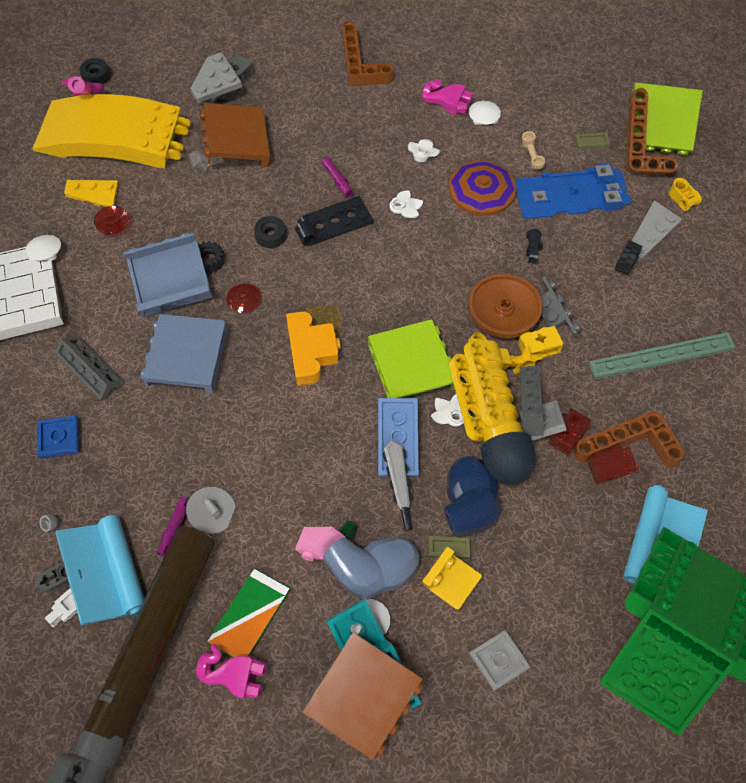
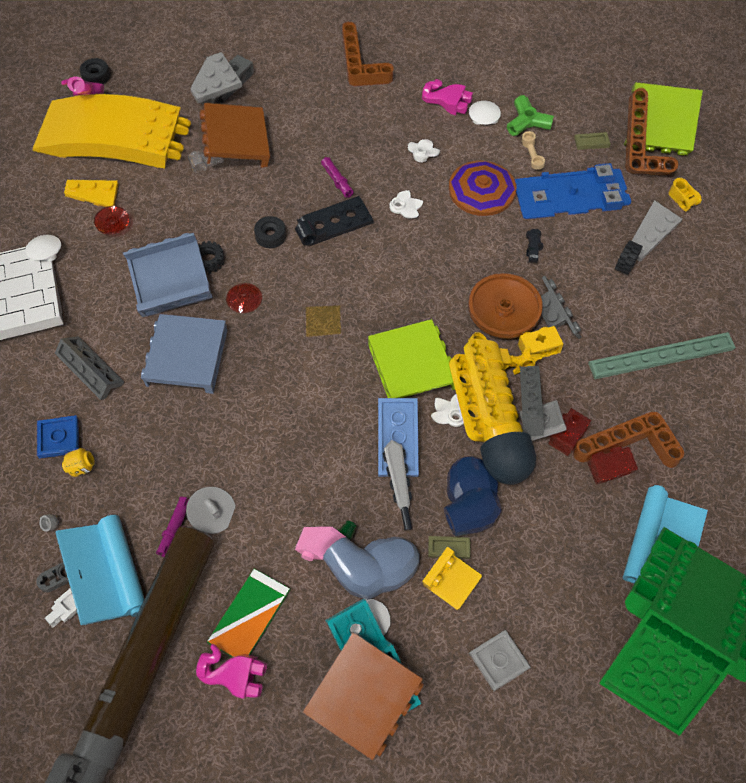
(78, 462): none -> yellow head
(311, 347): light orange brick -> none
(528, 117): none -> bright green piece

